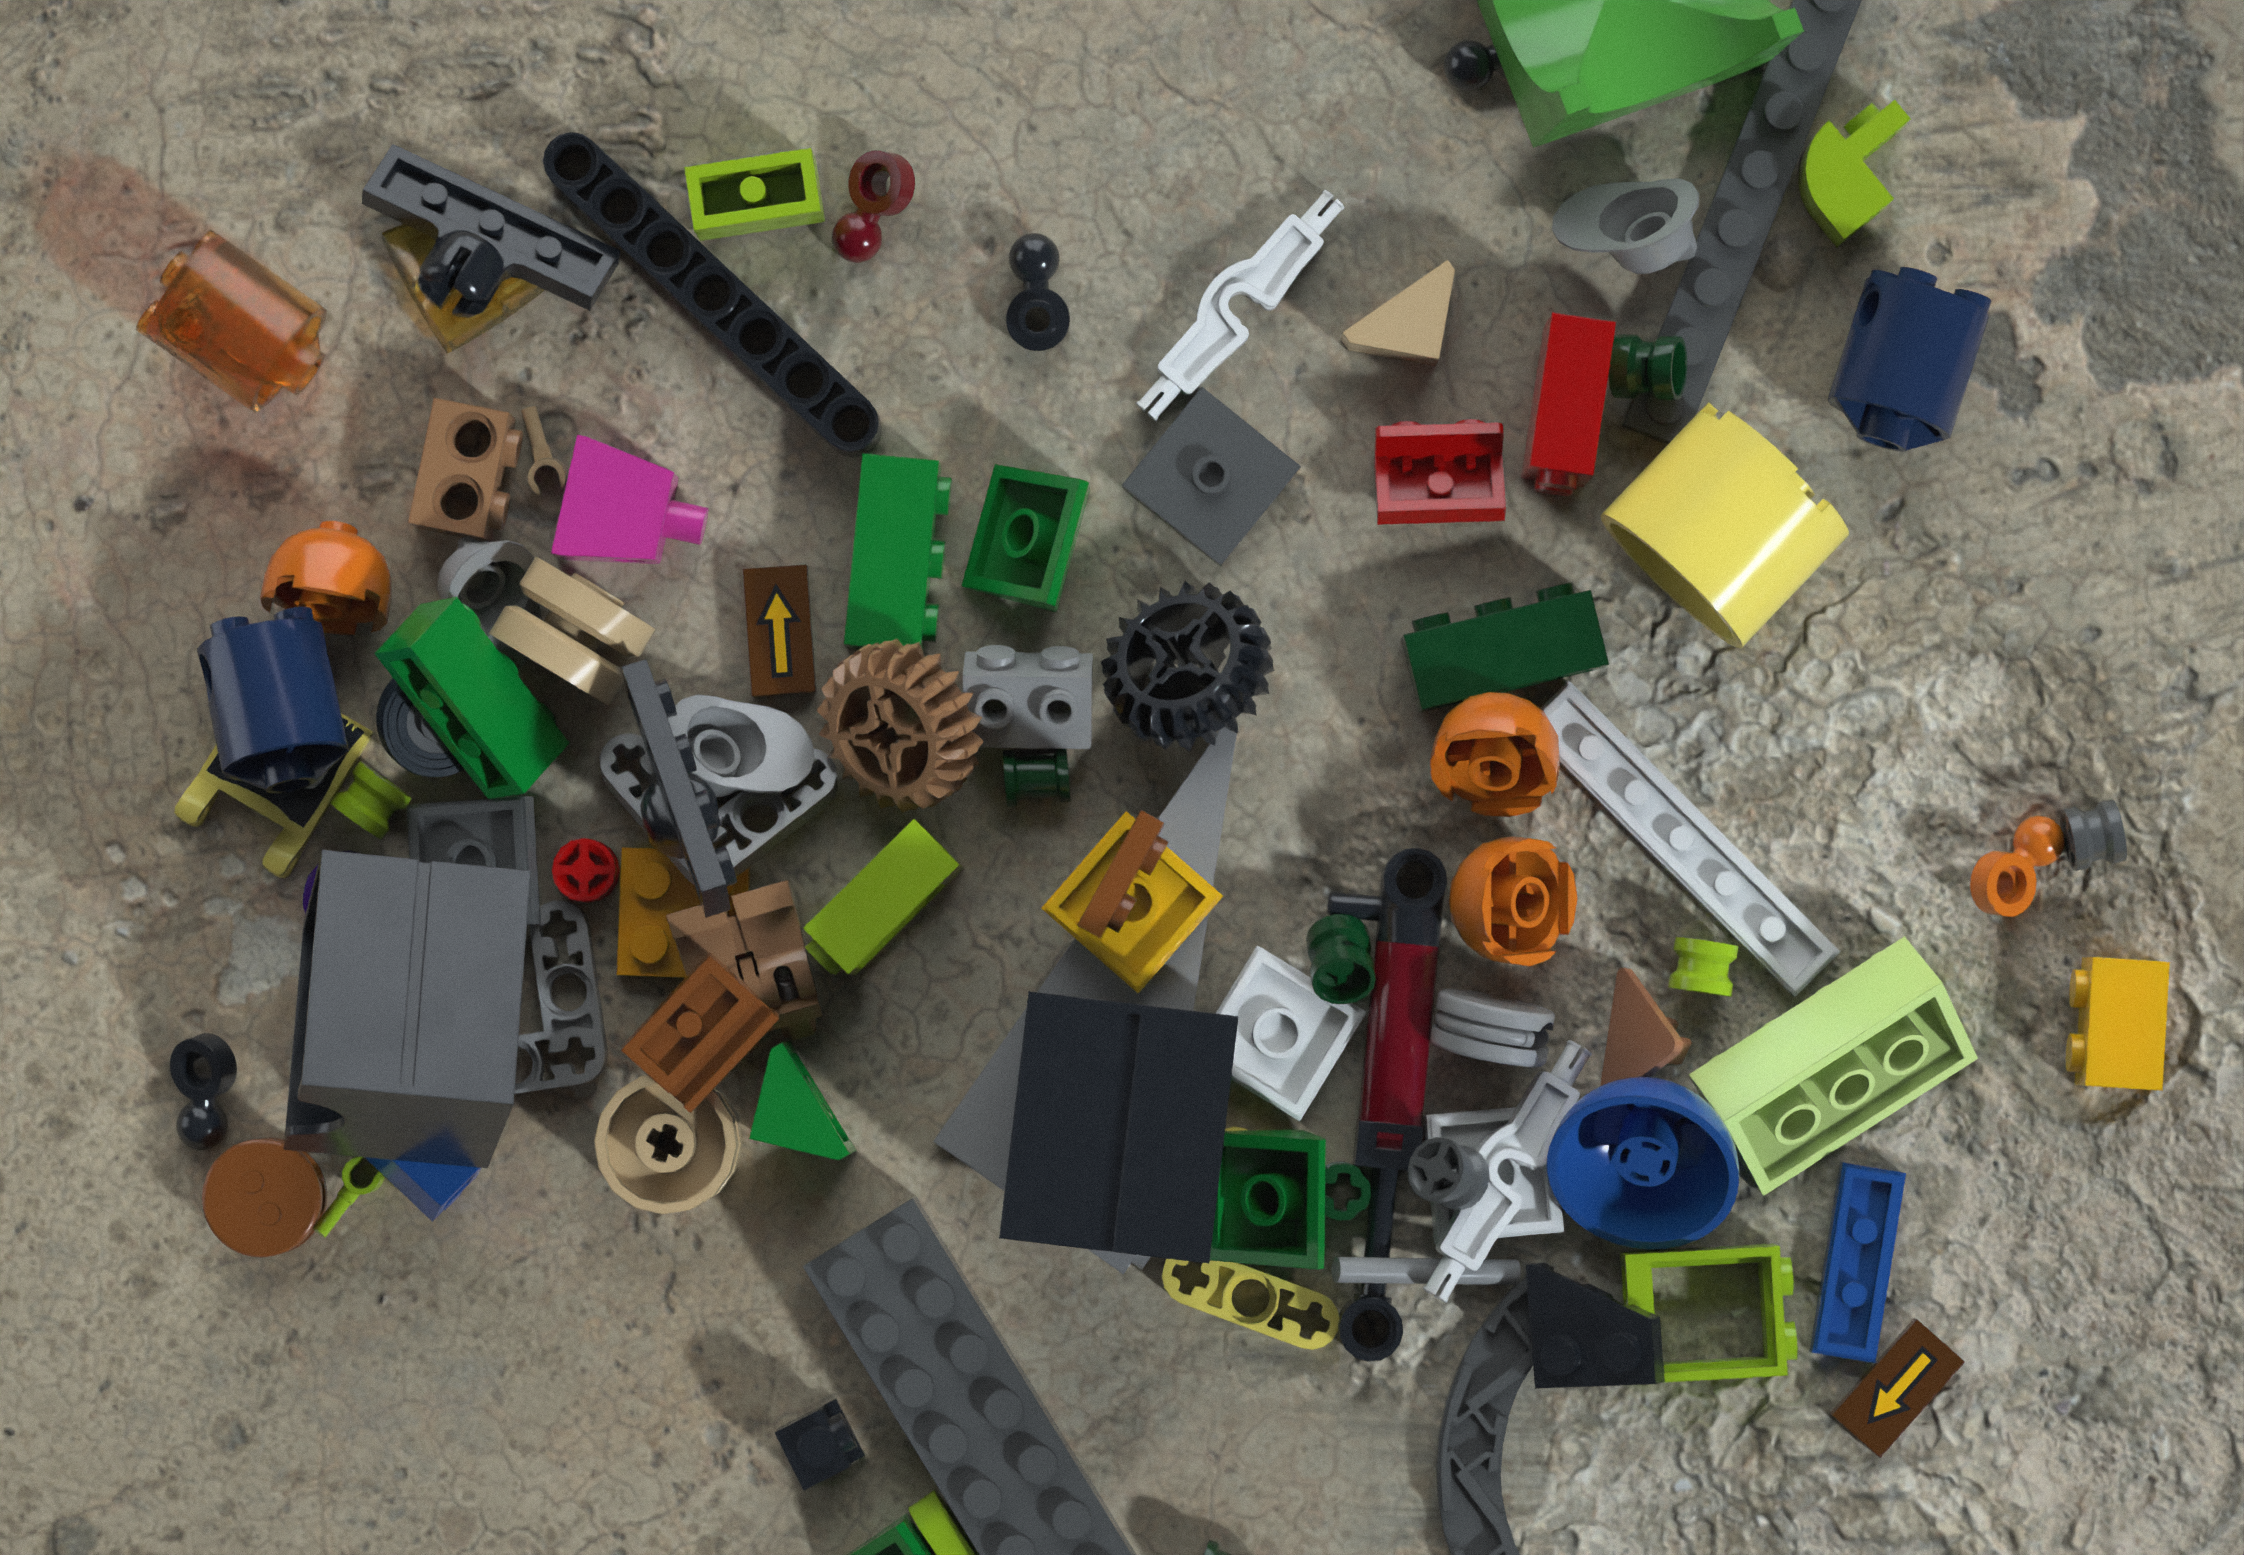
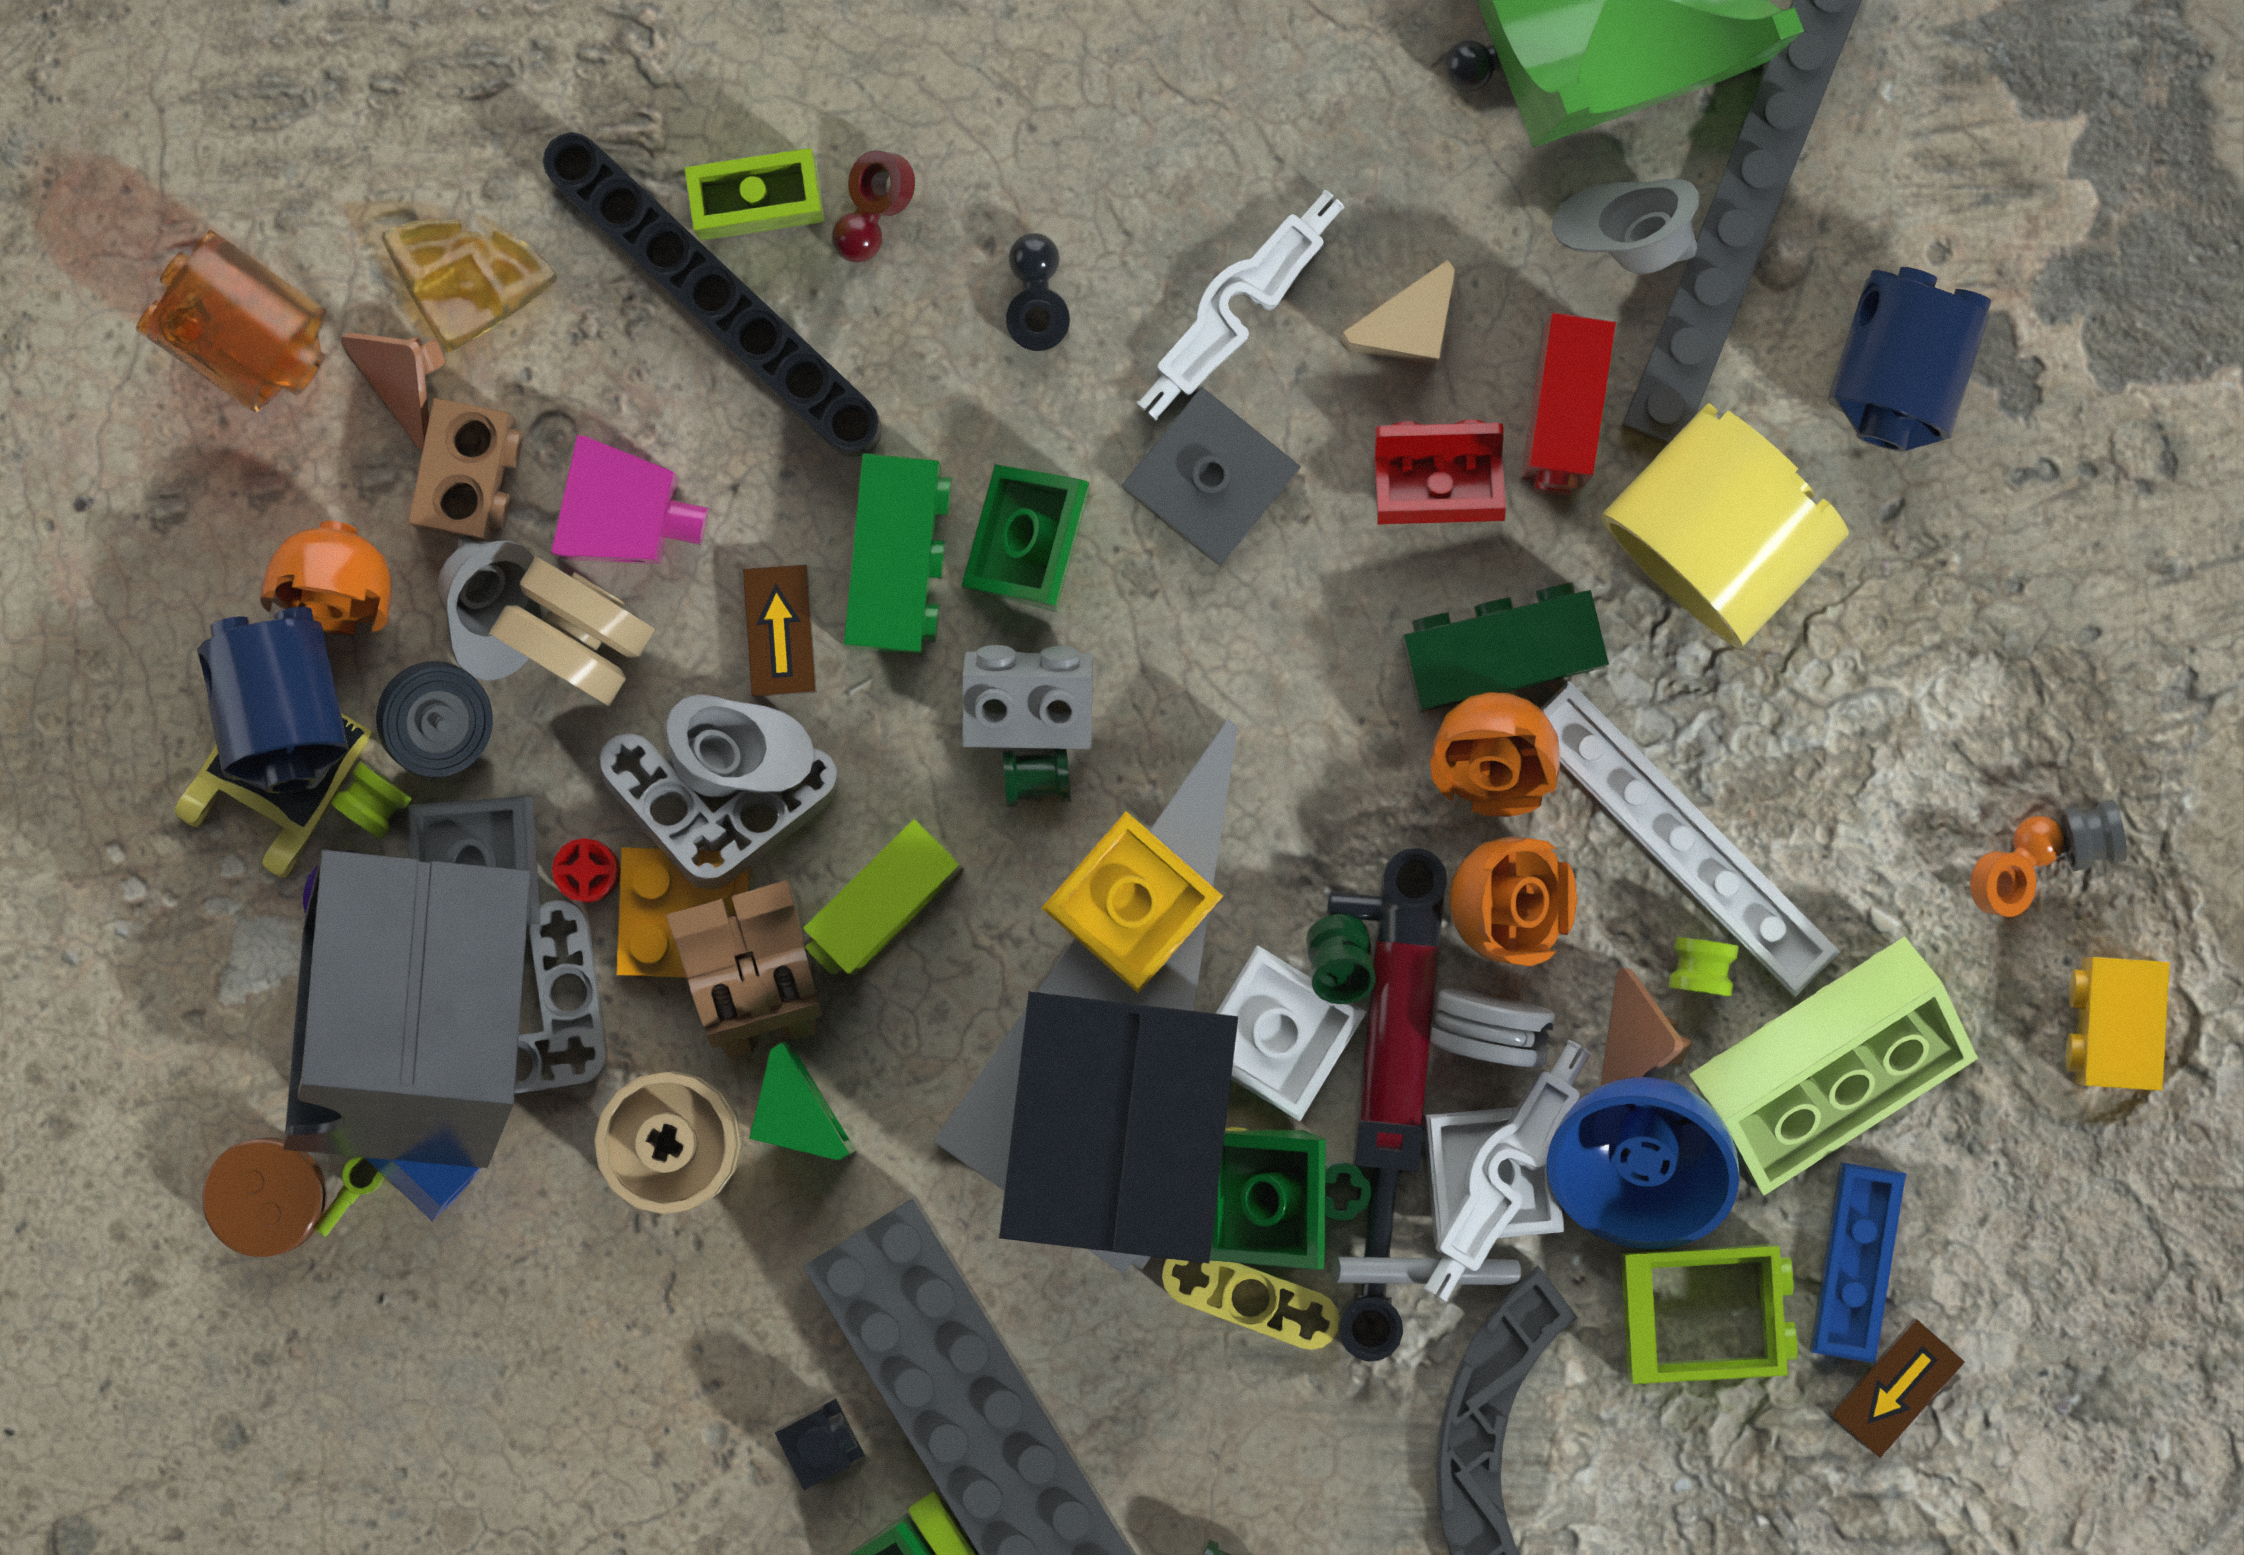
(201, 1071): black plate -> none
(398, 375): none -> nougat piece
(472, 697): green brick -> none
(484, 237): black plate -> none
(540, 450): tan hand -> none
(678, 806): black plate -> none
(700, 1032): dark orange plate -> none
(900, 725): medium nougat gear -> none
(1138, 852): dark orange plate -> none
(1187, 699): black gear -> none
(1432, 1173): dark grey wheel -> none
(1589, 1336): black wing -> none
(1648, 367): dark green wheel -> none
(1835, 180): lime brick -> none

